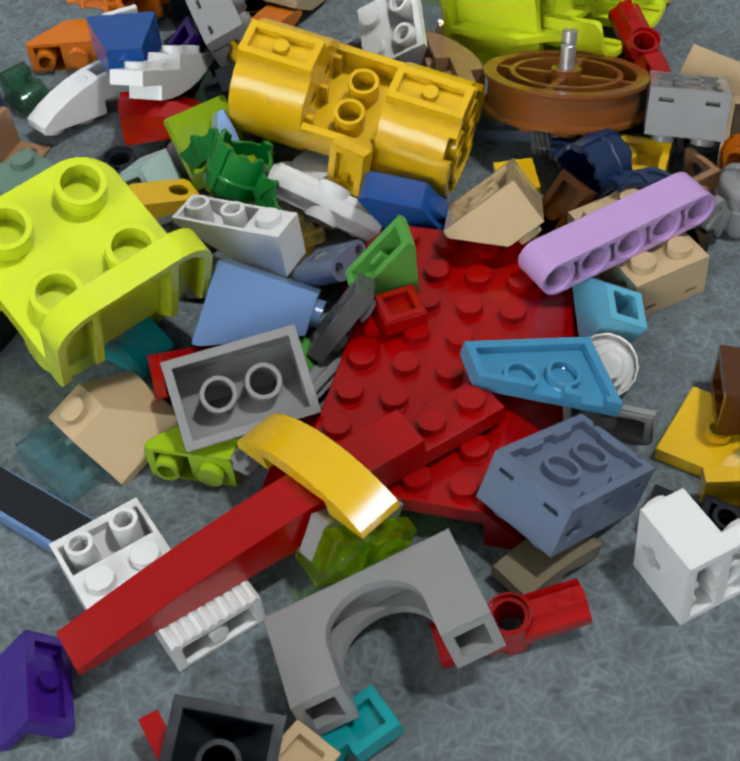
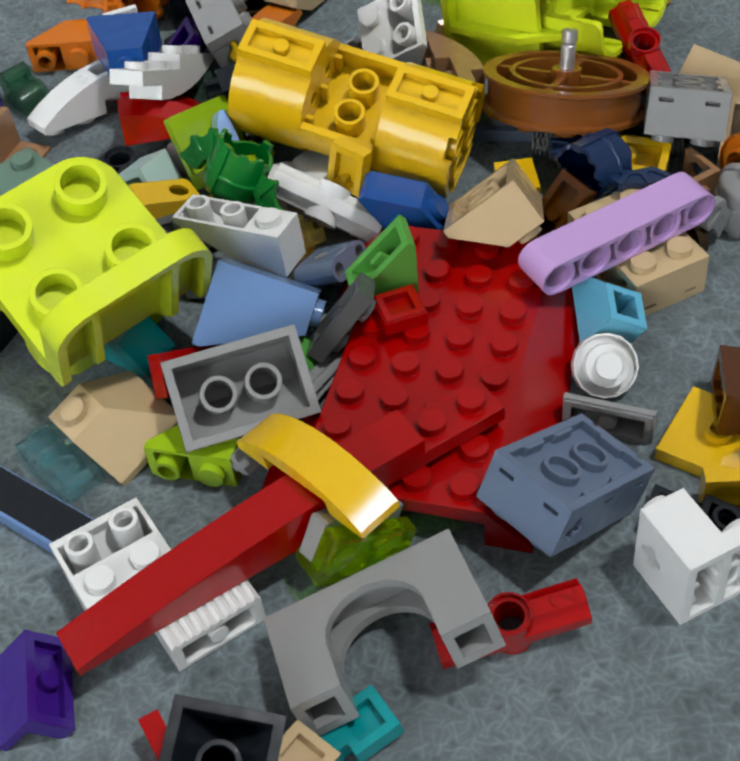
(531, 569): dark tan slope -> none
(543, 370): dark azure wing -> none

